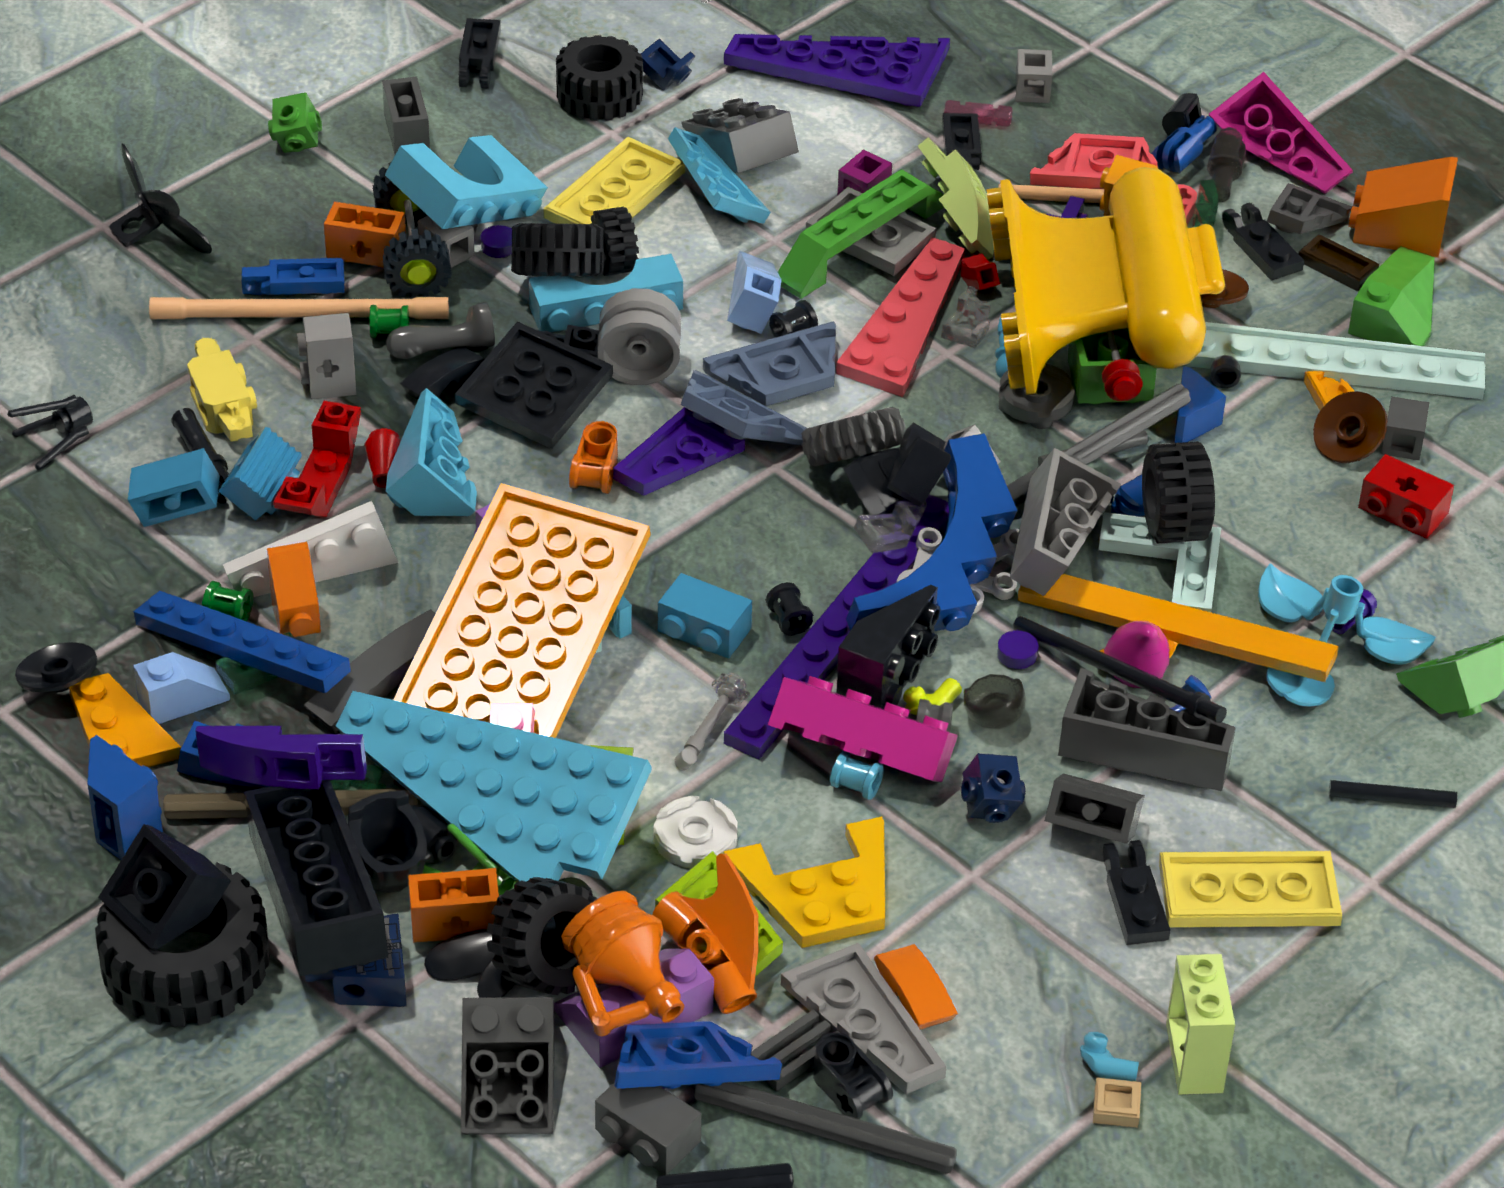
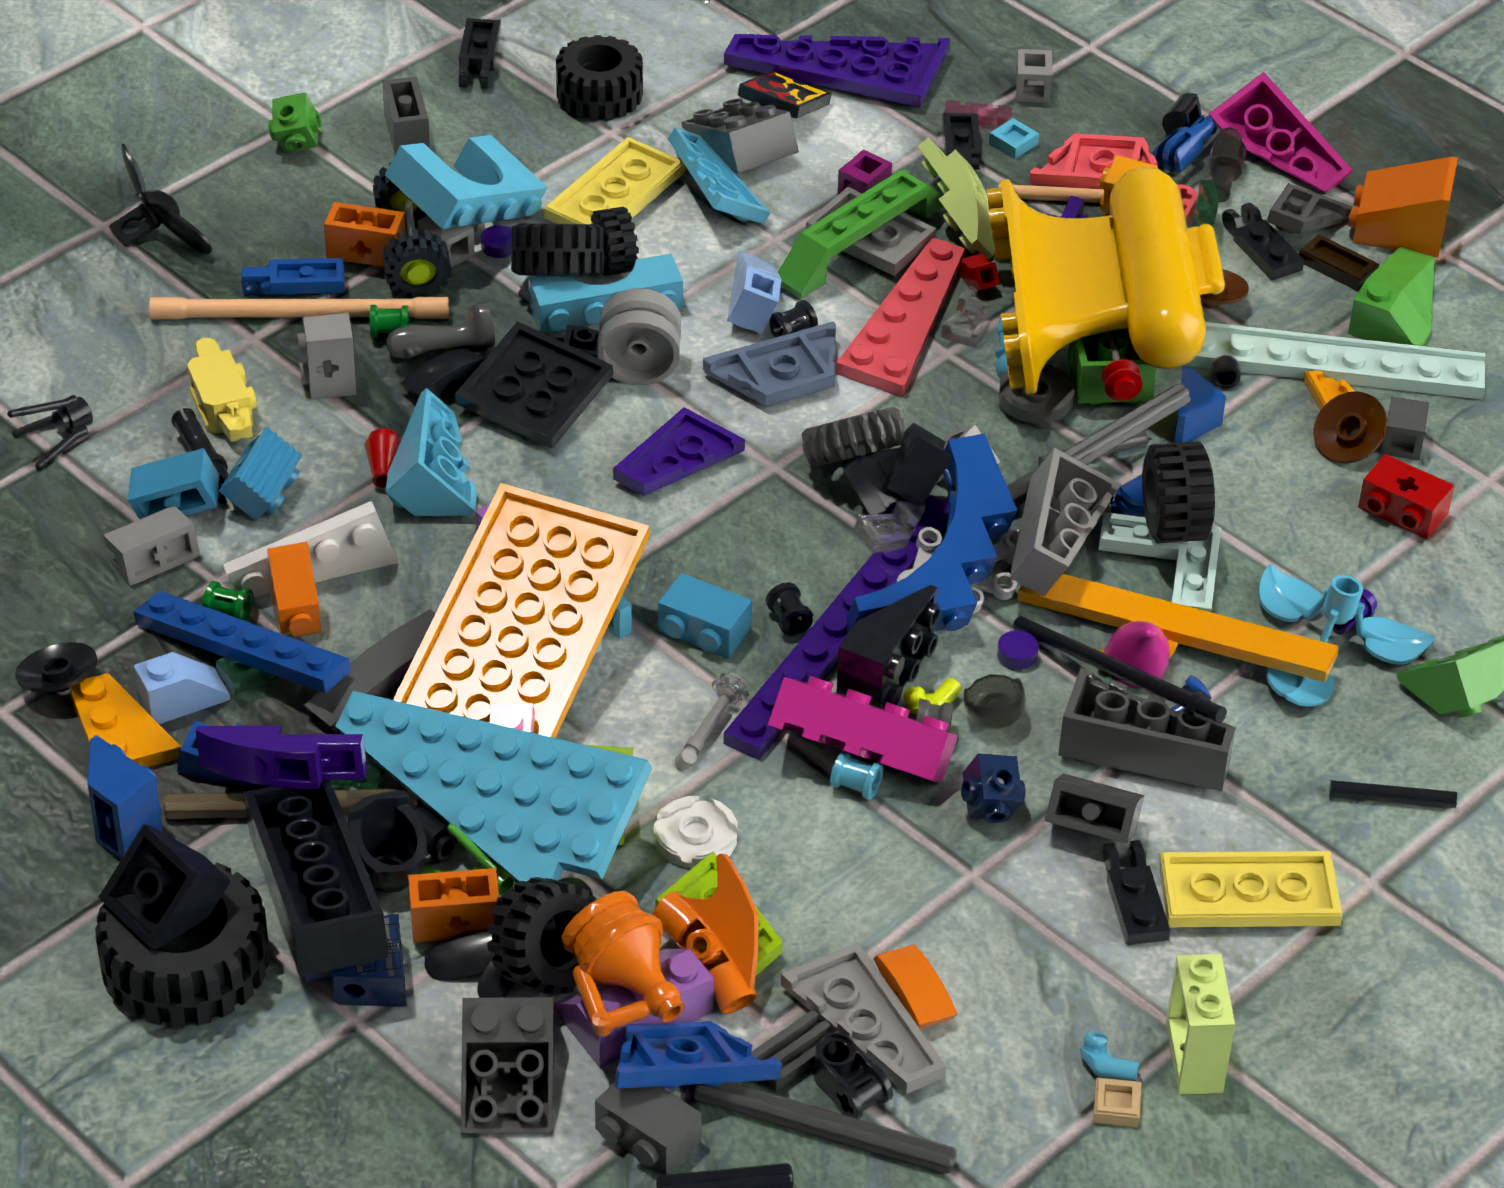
(152, 545): none -> light grey hinge
(328, 464): red slope -> none
(595, 457): orange piece -> none
(664, 65): dark blue bracket -> none
(737, 413): sand blue wing -> none
(784, 93): none -> black tile
(825, 899): yellow wing -> none
(1013, 138): none -> medium azure tile

